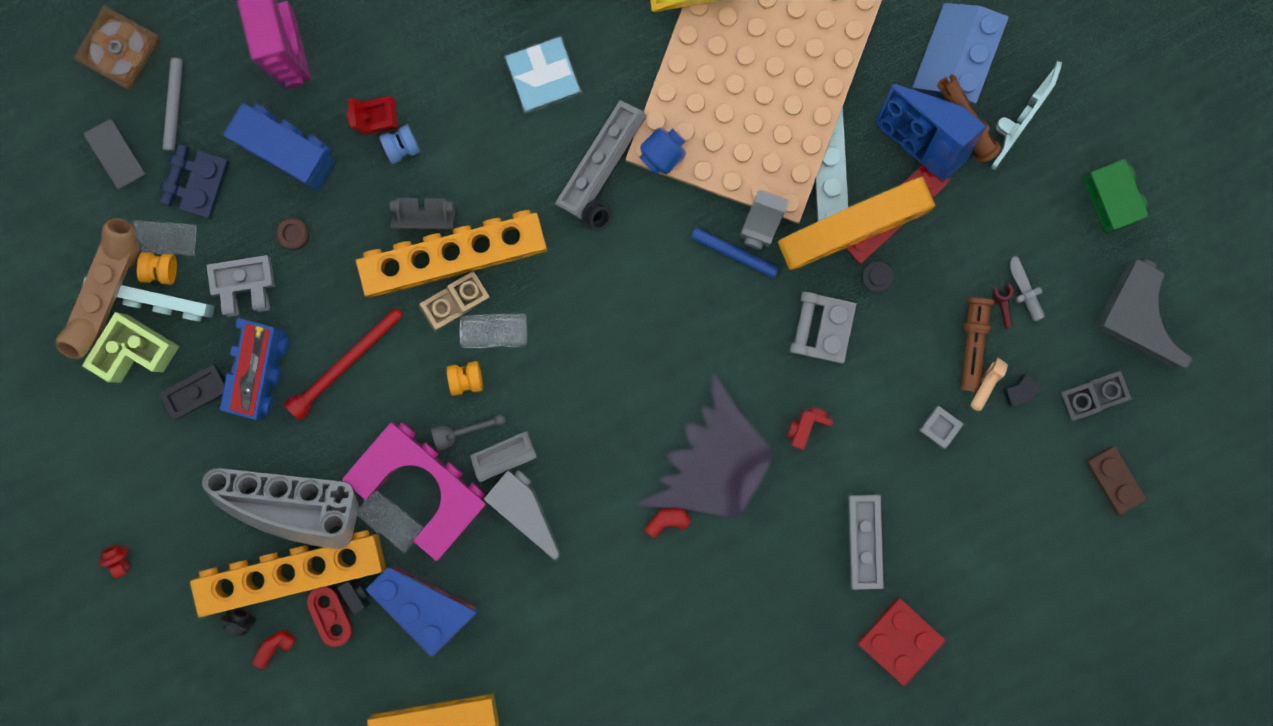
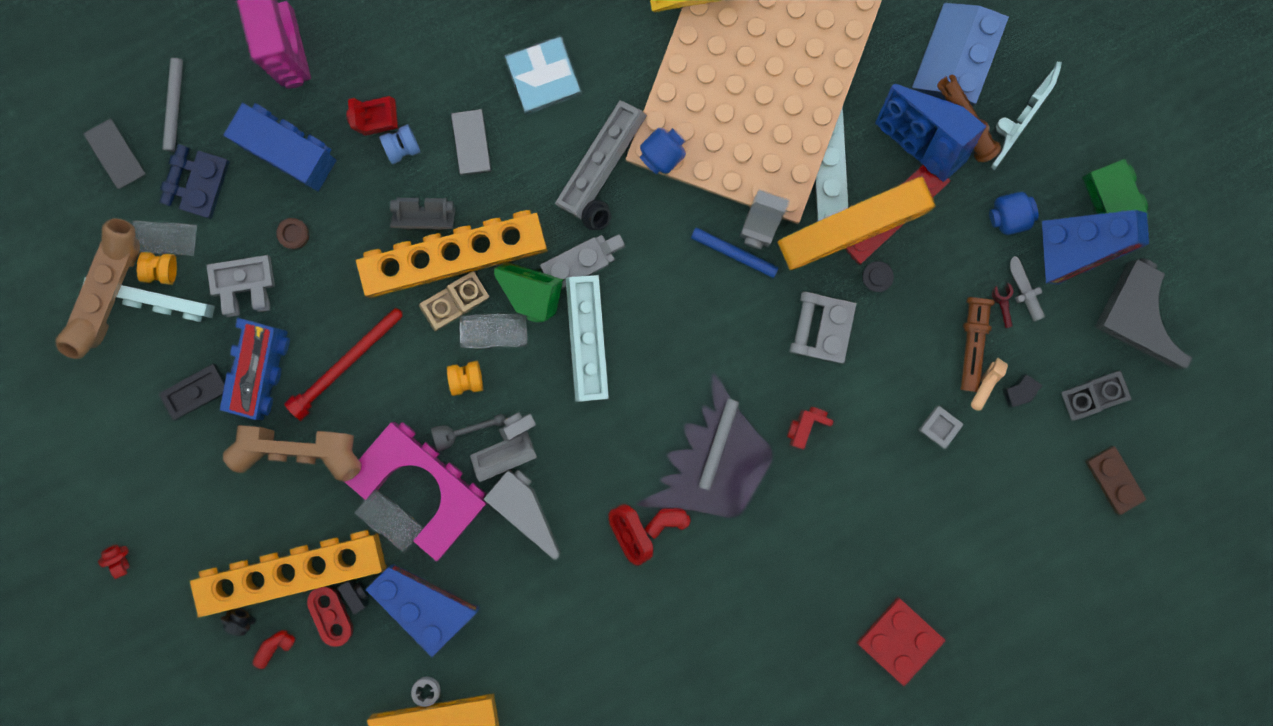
(117, 48): clear orange piece -> none
(125, 342): yellowish green brick -> none
(288, 515): light grey beam -> none
(330, 447): none -> medium nougat plate
(422, 683): none -> light grey bush
(471, 142): none -> light grey tile
(516, 425): none -> light grey plate
(530, 291): none -> green slope
(584, 258): none -> light grey hinge
(587, 338): none -> light aqua plate
(631, 534): none -> red plate
(718, 444): none -> light grey bar
(865, 541): light grey plate -> none
(1014, 213): none -> blue head
(1088, 241): none -> blue wedge

